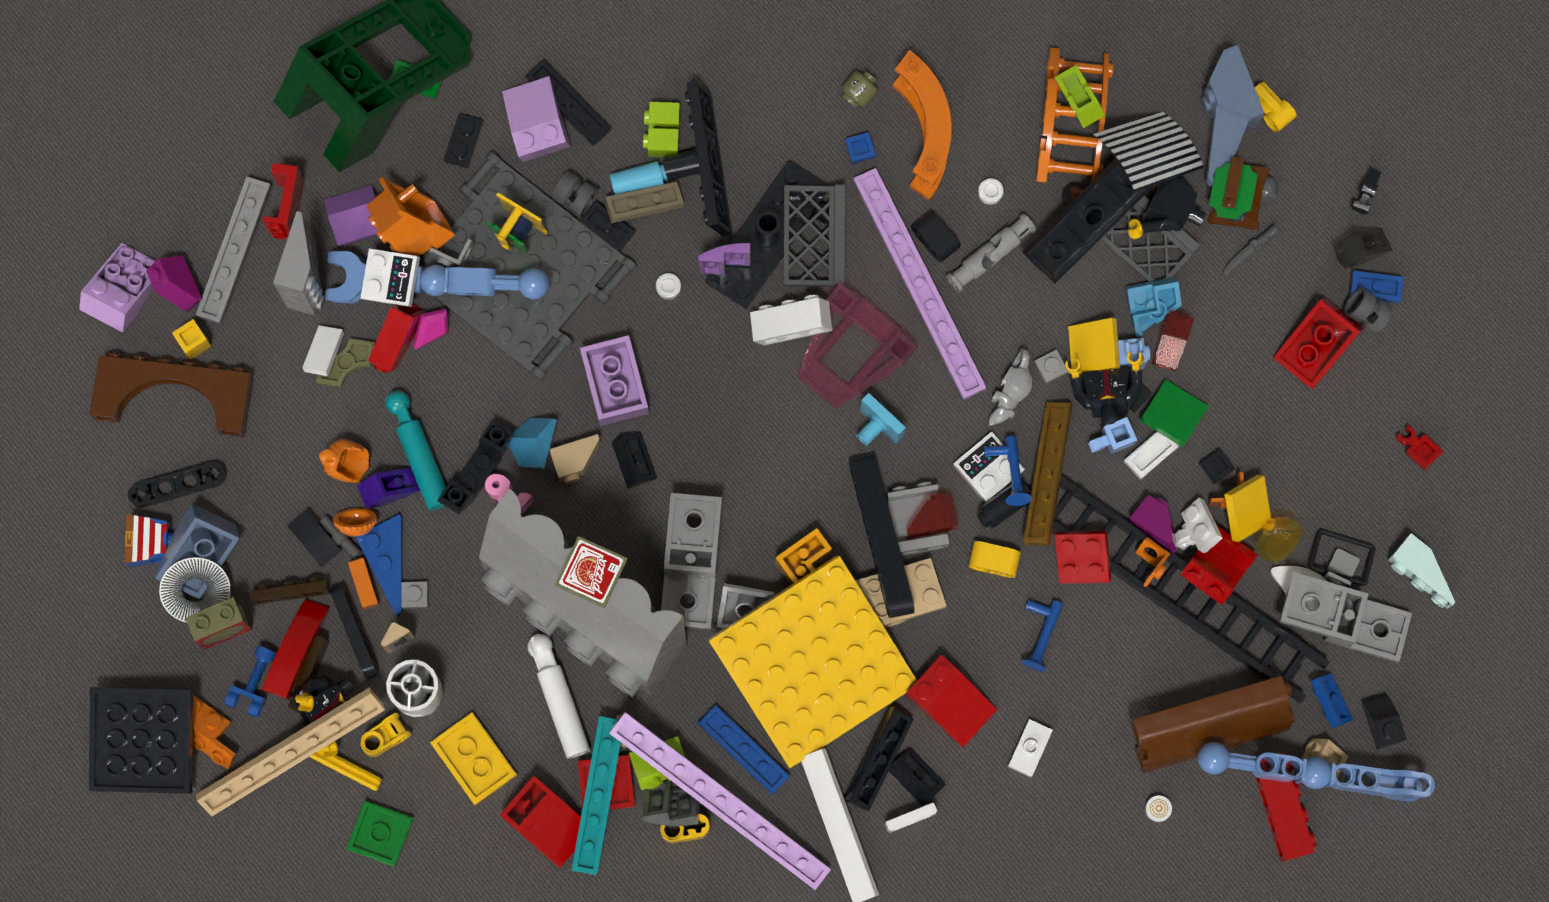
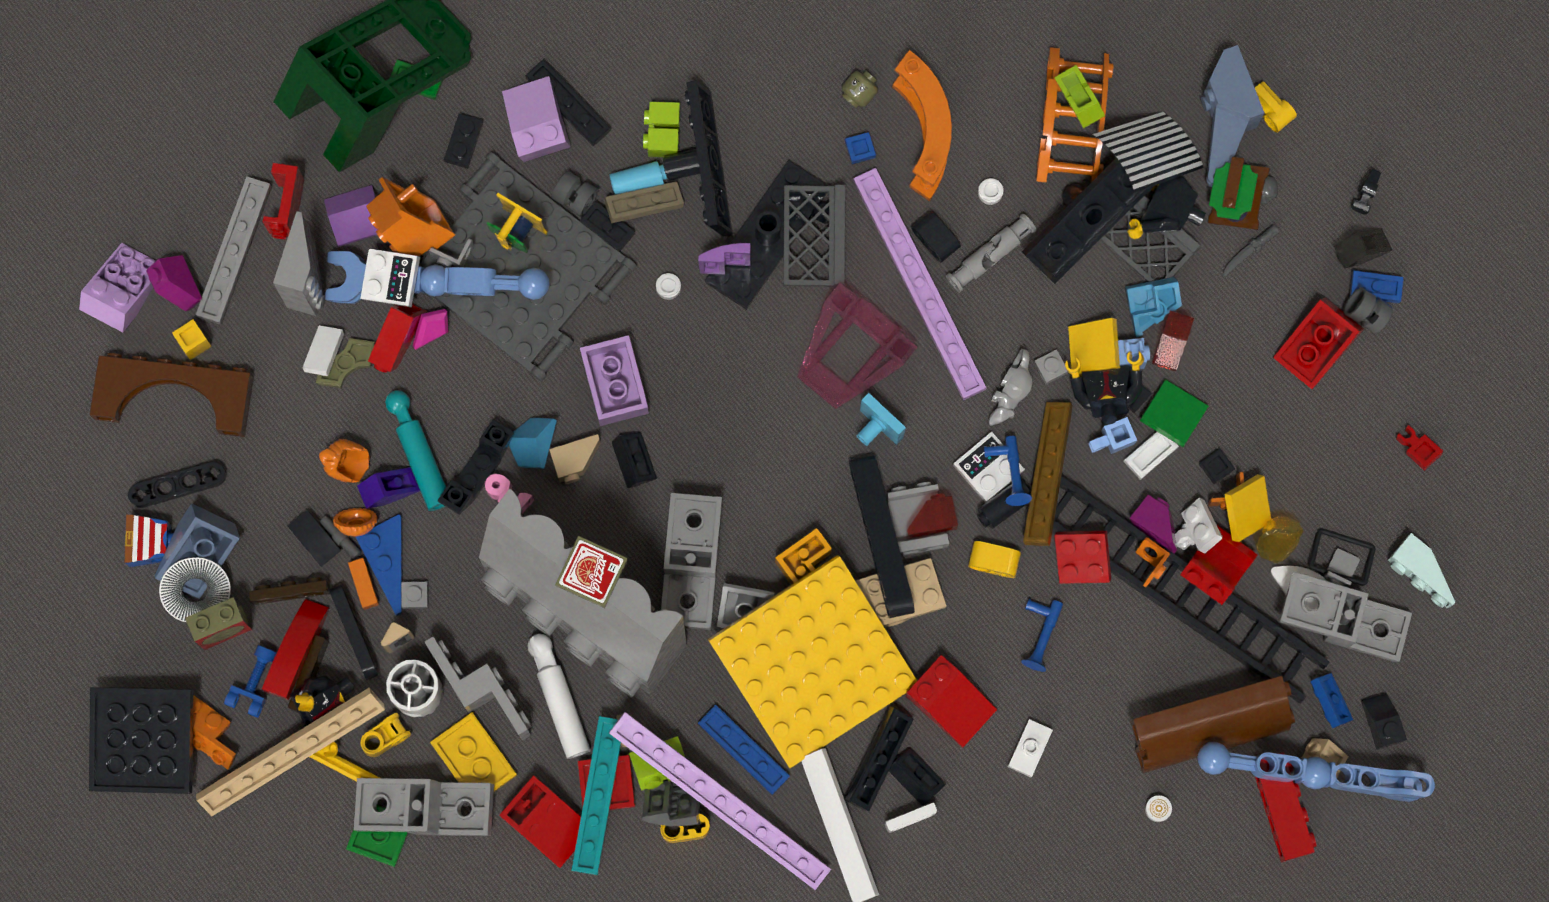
(423, 807): none -> light grey bracket
(479, 687): none -> light grey bracket
(791, 320): white brick -> none

